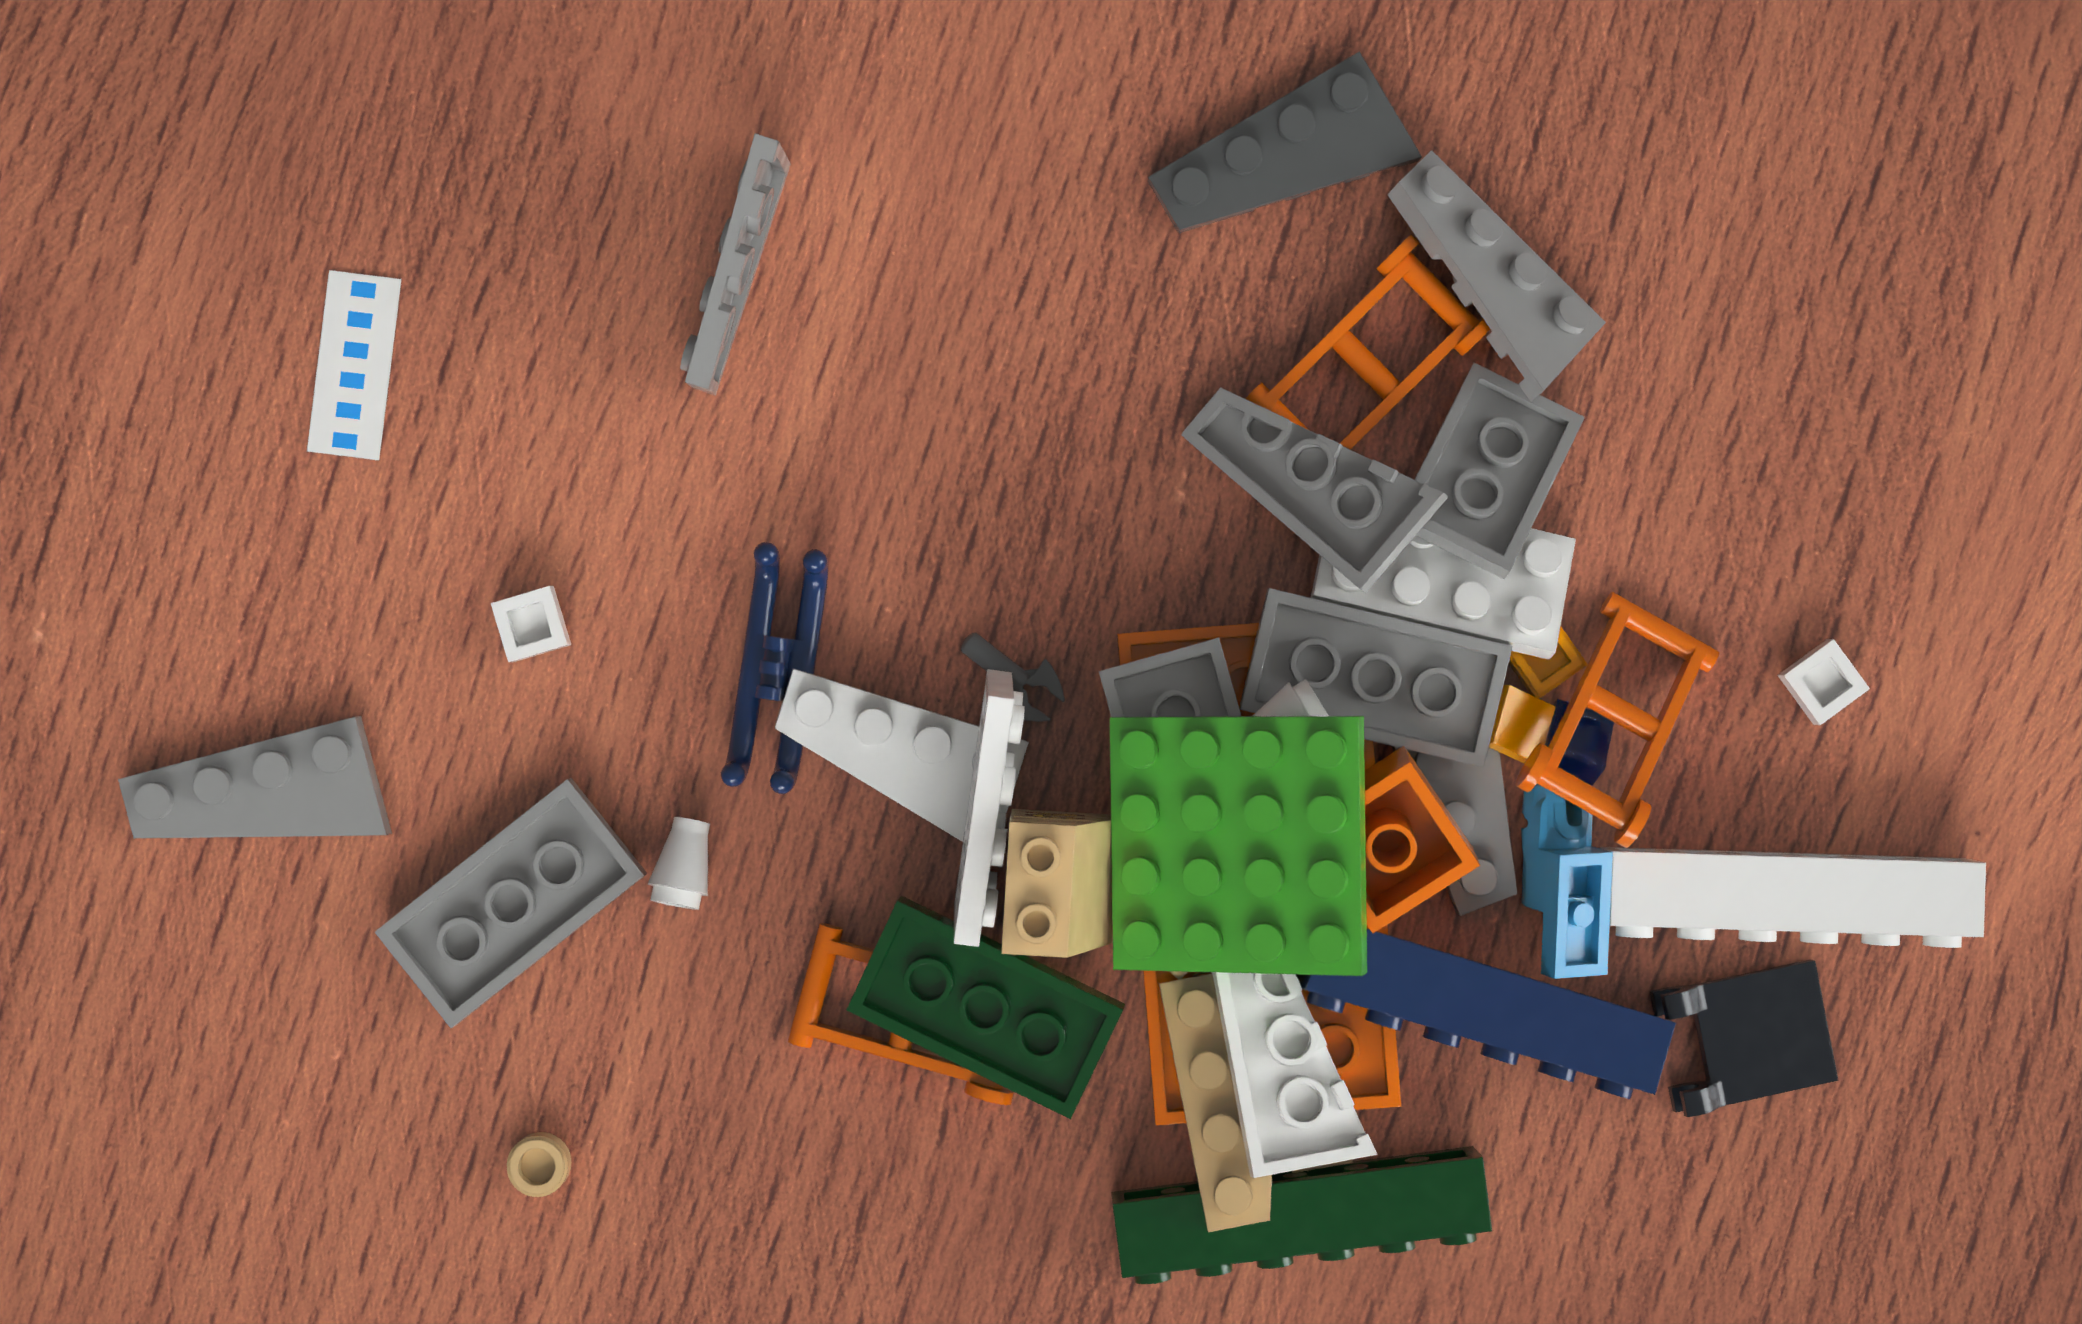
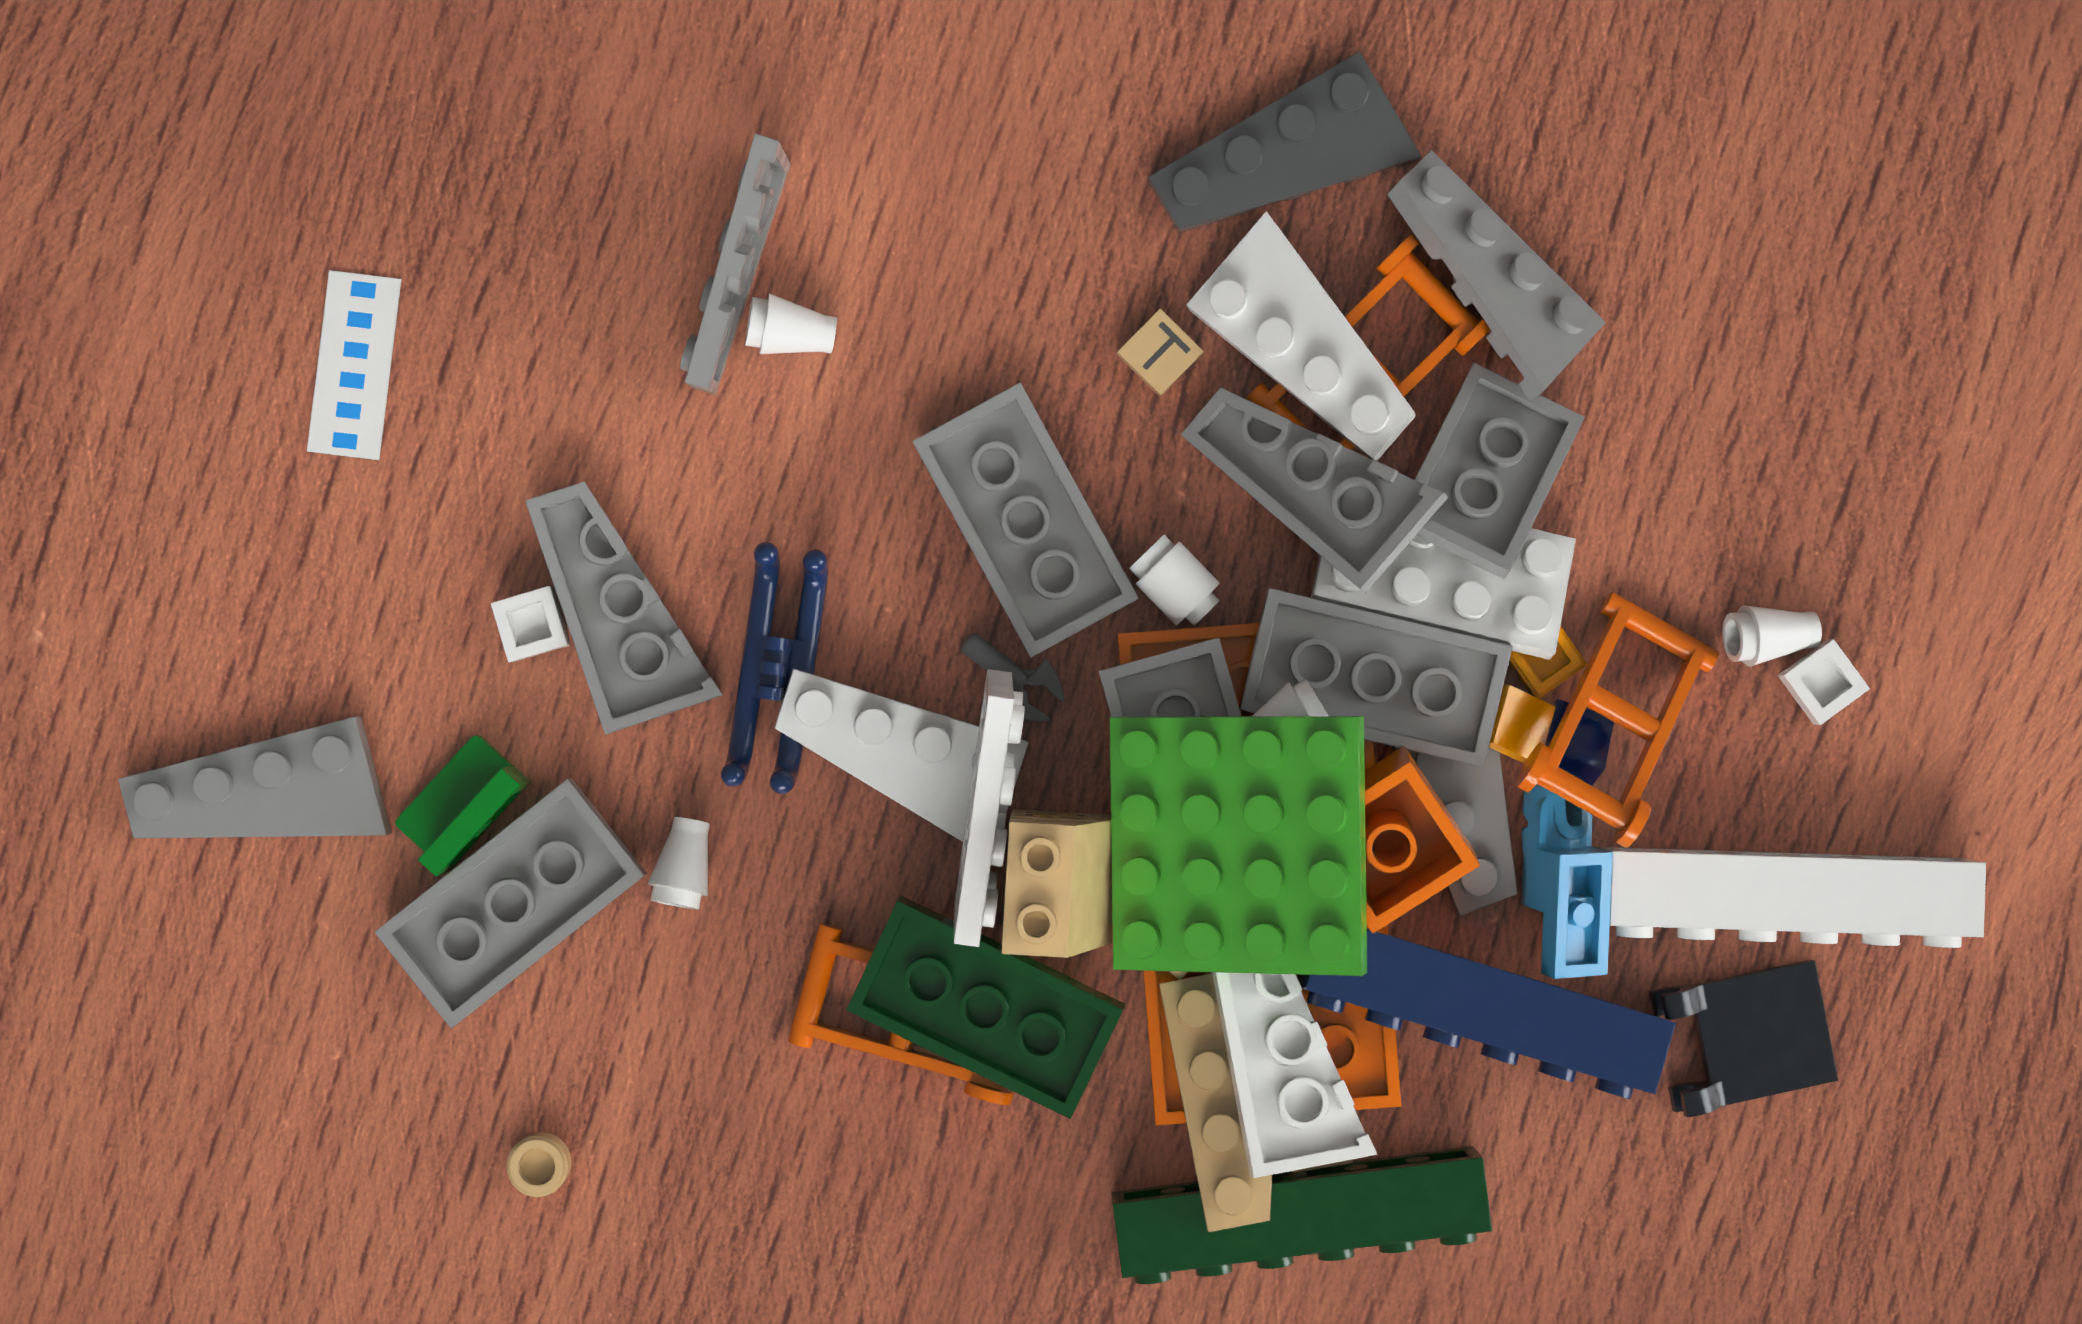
(461, 804): none -> green panel
(620, 628): none -> light grey wing
(788, 328): none -> white cone
(1025, 520): none -> light grey plate
(1160, 352): none -> tan tile
(1176, 581): none -> white brick
(1294, 332): none -> white wing
(1767, 634): none -> white cone

